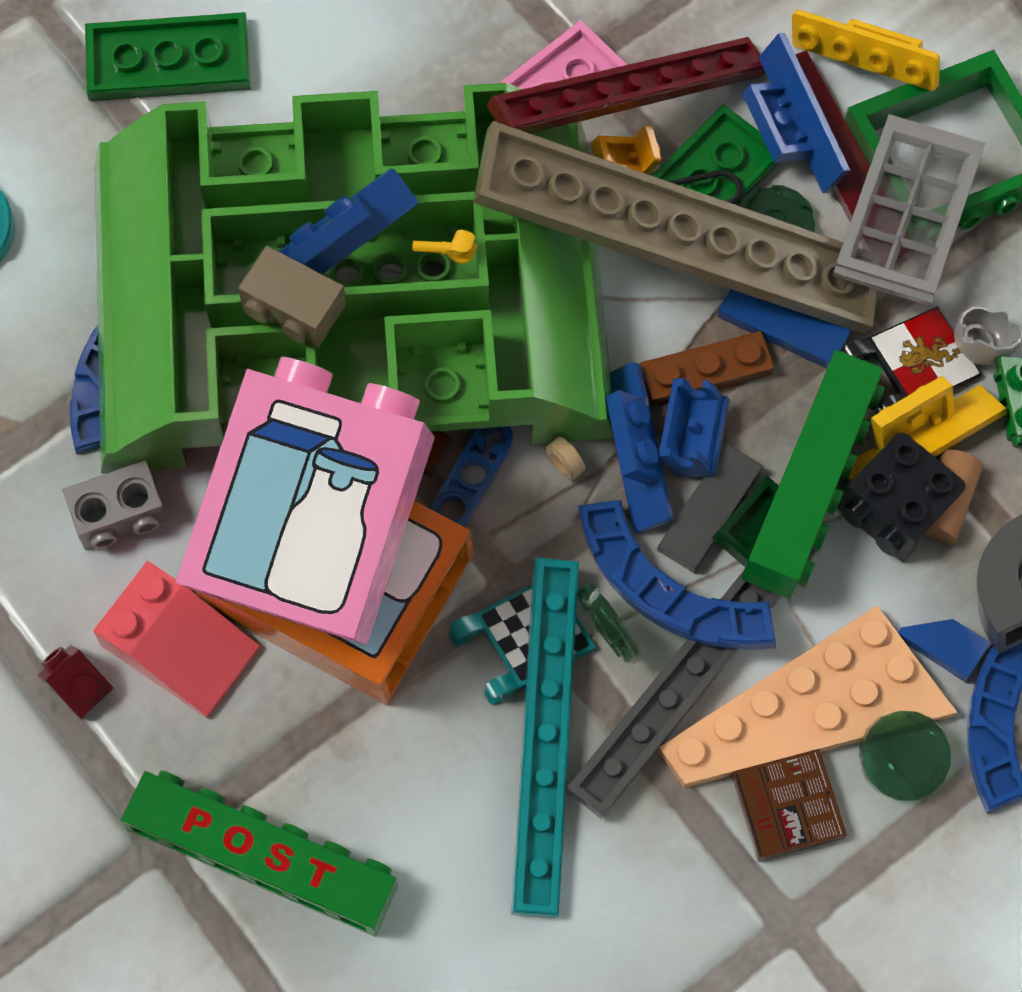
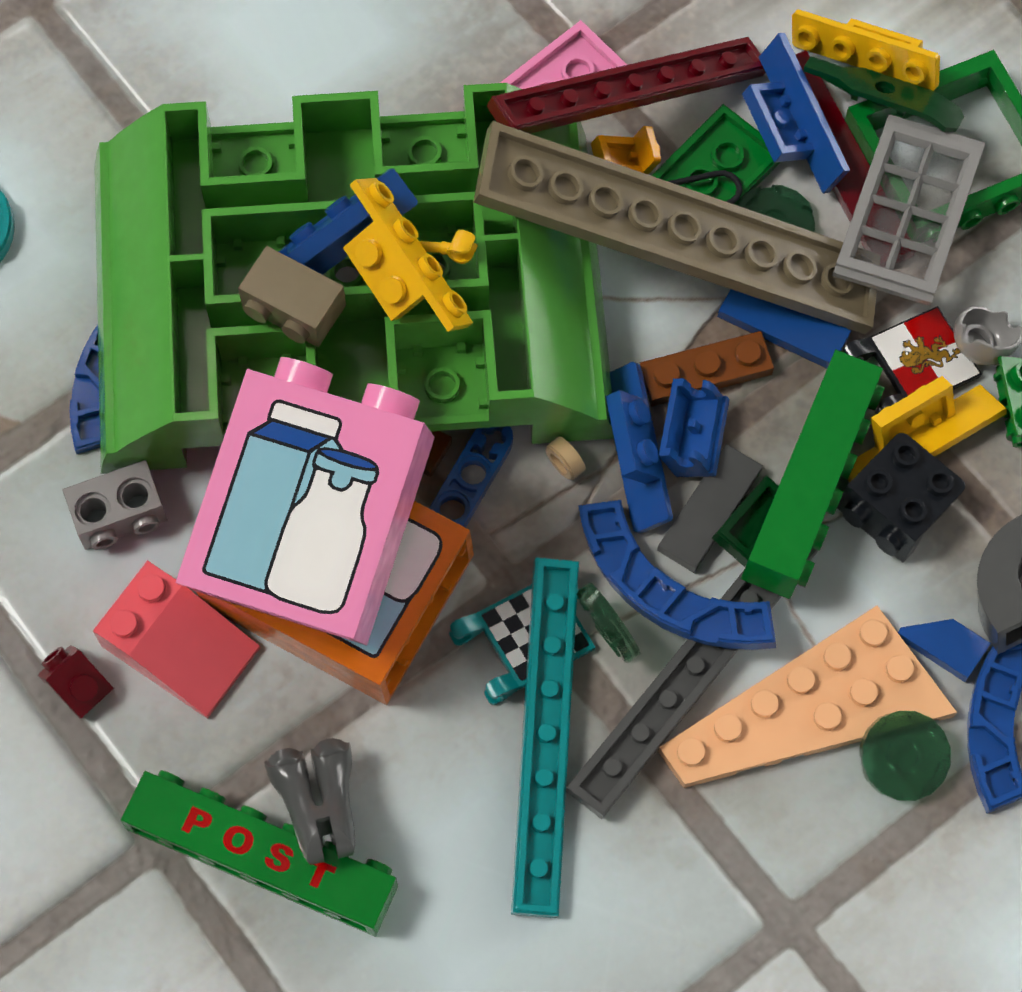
(167, 56): green tile -> none
(332, 770): none -> dark grey piece
(397, 263): none -> yellow bracket
(788, 805): reddish brown tile -> none
(890, 92): none -> dark green piece
(950, 523): medium nougat brick -> none

